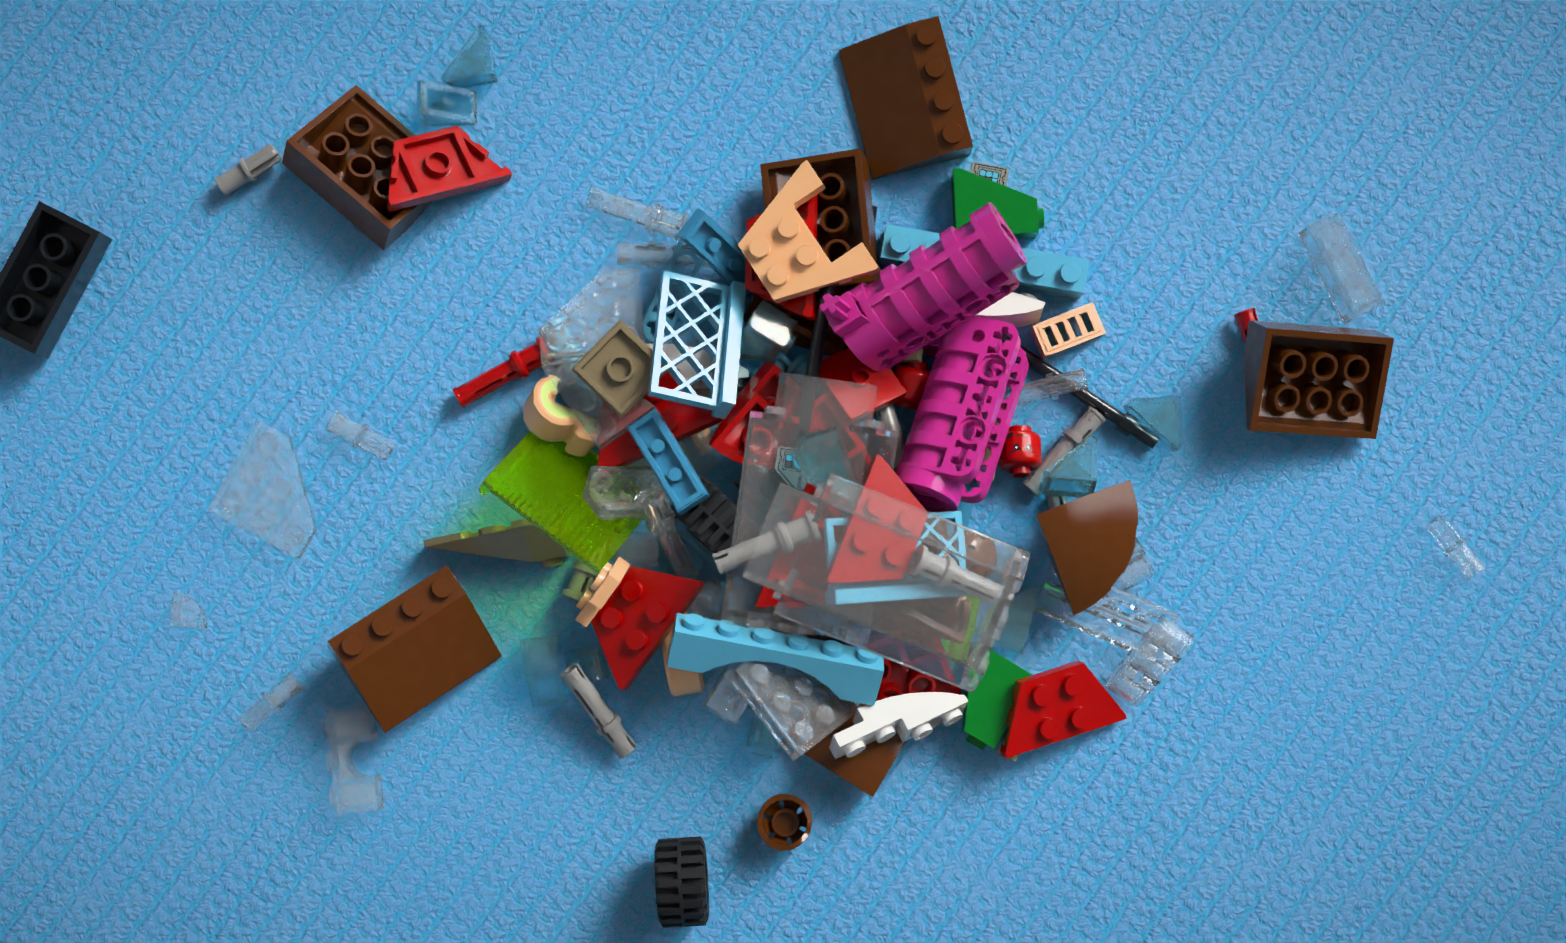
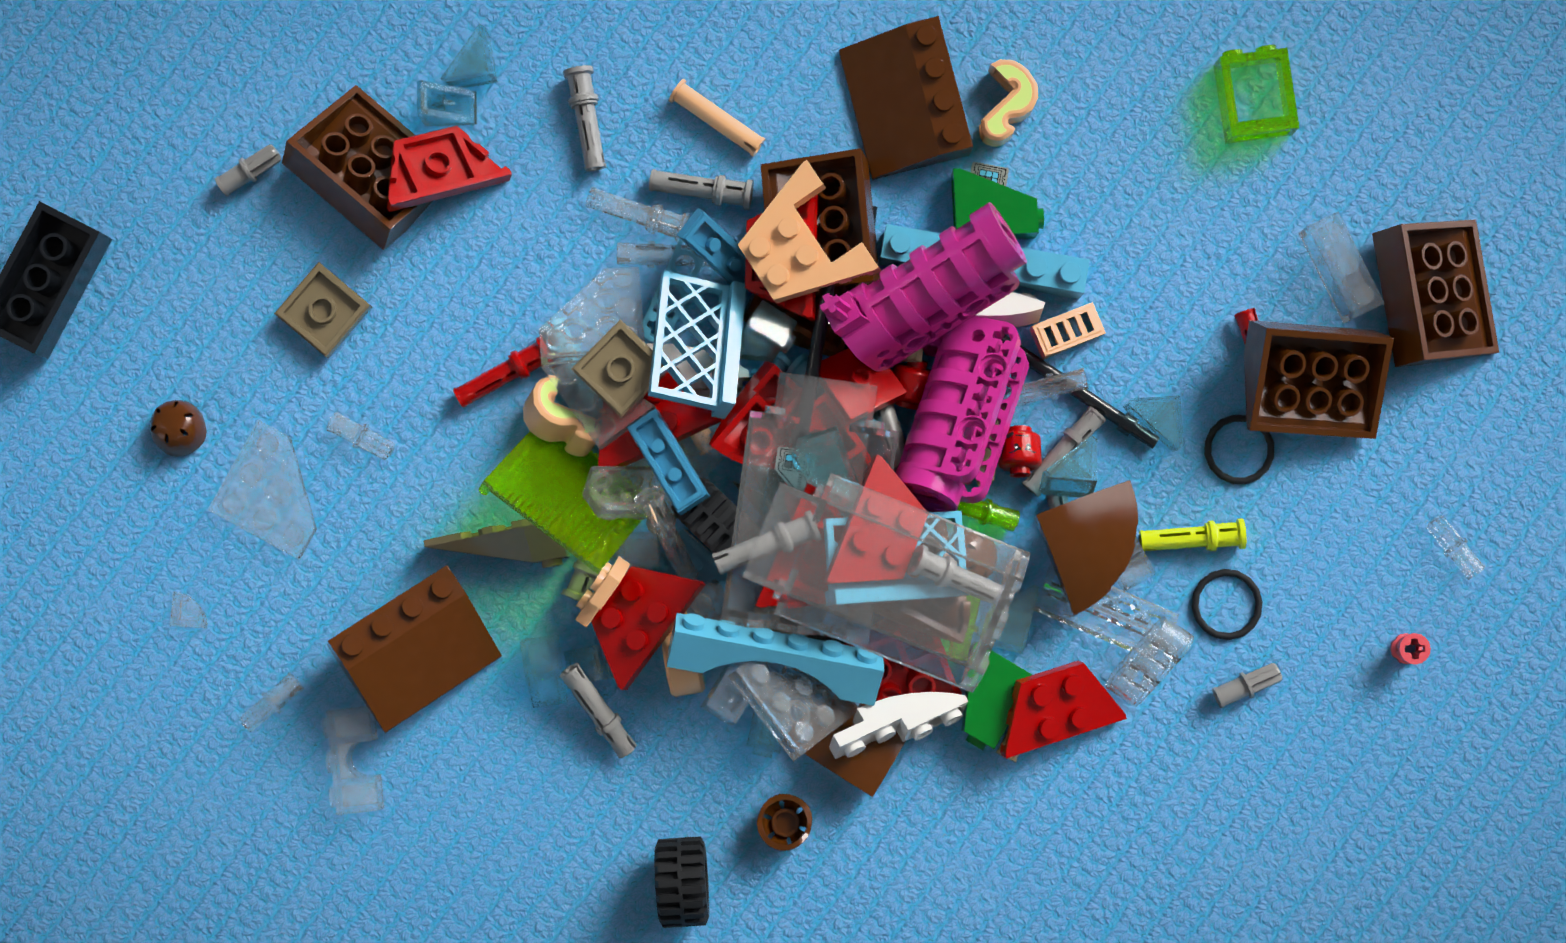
(171, 421): none -> reddish brown helmet
(323, 310): none -> dark tan plate
(584, 103): none -> light grey pin
(716, 118): none -> light nougat pin
(718, 189): none -> light grey pin
(991, 514): none -> clear neon green axle
(1014, 107): none -> light nougat animal
(1208, 536): none -> neon yellow pin
(1231, 573): none -> black piece
(1237, 480): none -> black piece
(1247, 684): none -> light grey axle
(1260, 128): none -> clear neon green window
(1419, 656): none -> coral bush
(1435, 292): none -> reddish brown slope

